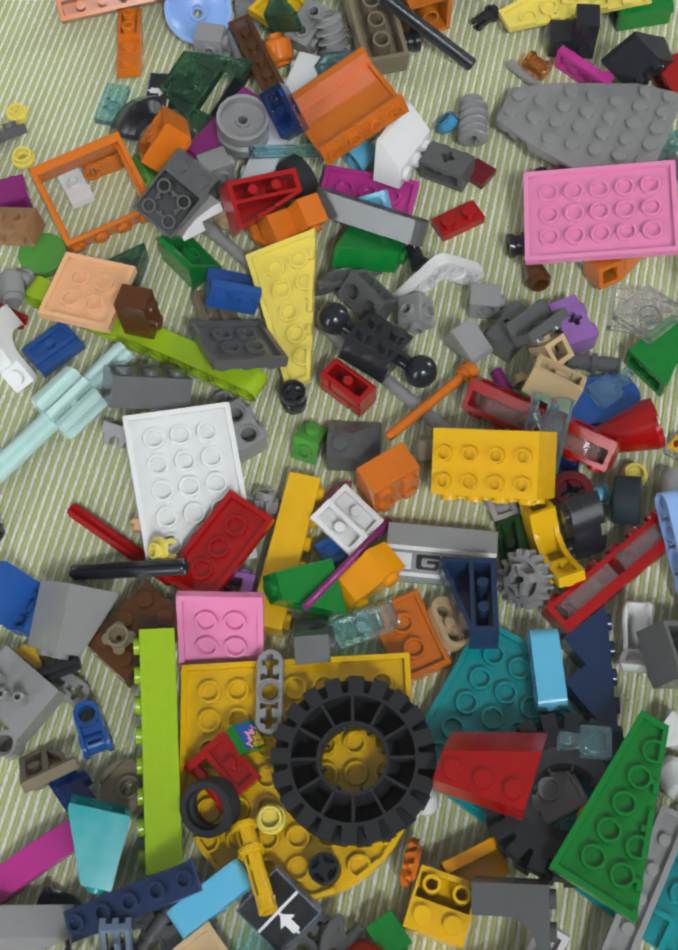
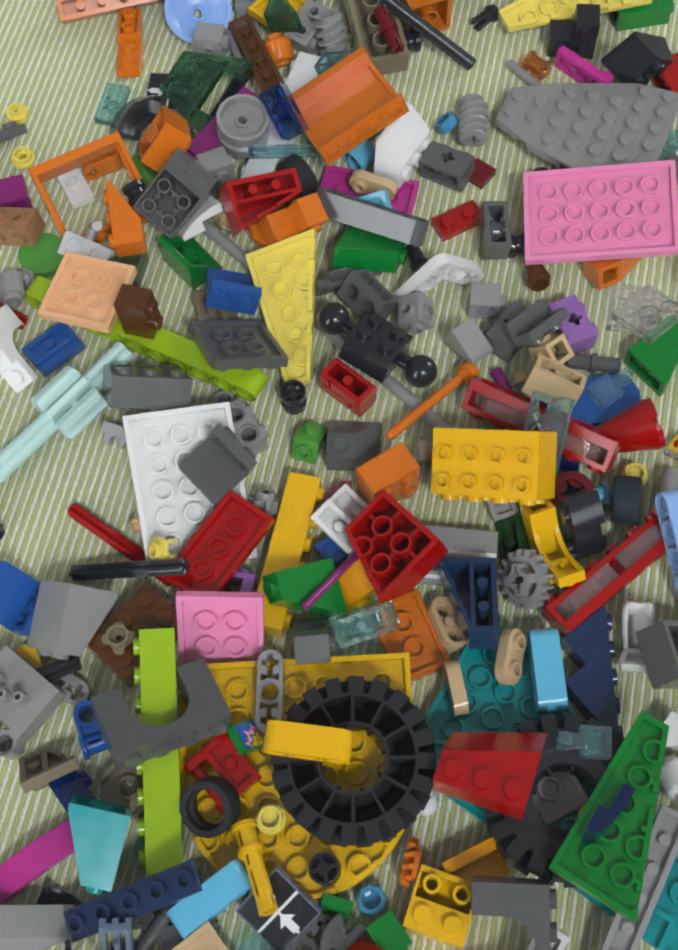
(85, 246): none -> light grey plate
(127, 228): none -> orange slope
(134, 190): none -> black wheel
(135, 742): none -> dark grey arch
(218, 464): none -> dark grey bracket
(308, 742): none -> yellow beam
(334, 905): none -> green tile
(367, 183): none -> tan plate
(371, 900): none -> dark azure tile
(389, 29): none -> dark red pin
(393, 547): none -> red wedge
(456, 688): none -> tan beam
(495, 230): none -> dark grey brick
(510, 656): none -> tan plate
(604, 818): none -> clear blue slope

